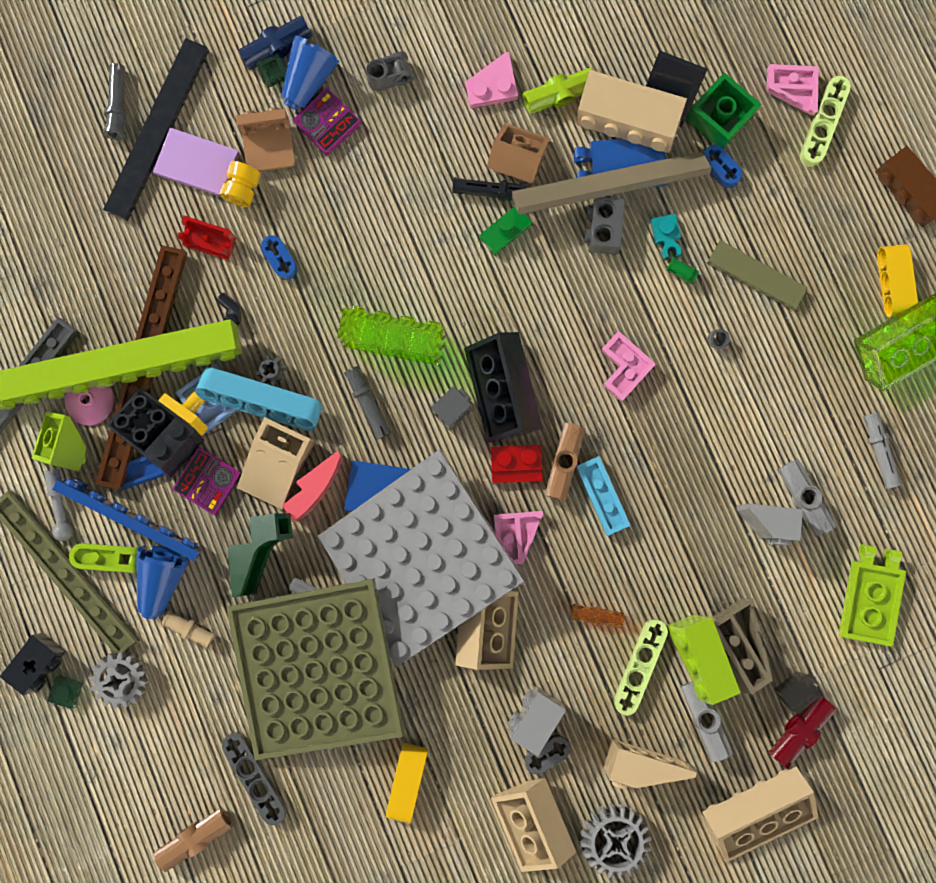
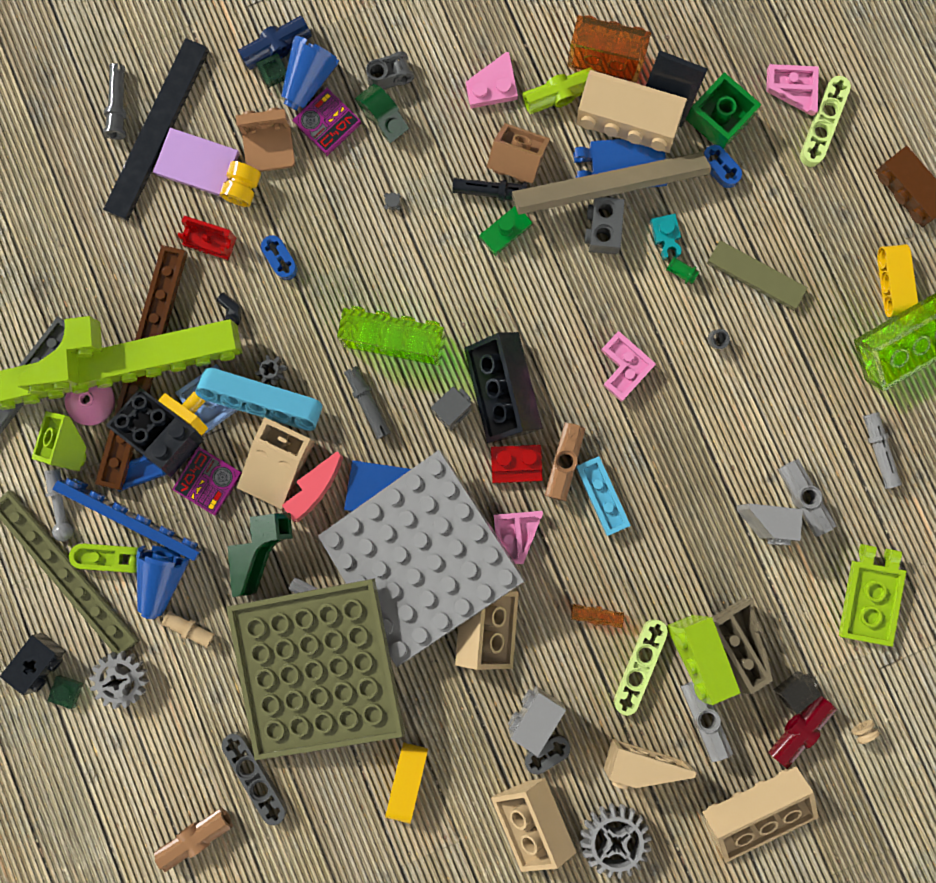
(60, 367): none -> lime arch
(382, 111): none -> dark green brick
(392, 201): none -> dark grey piece
(608, 48): none -> clear orange brick
(865, 731): none -> tan bush

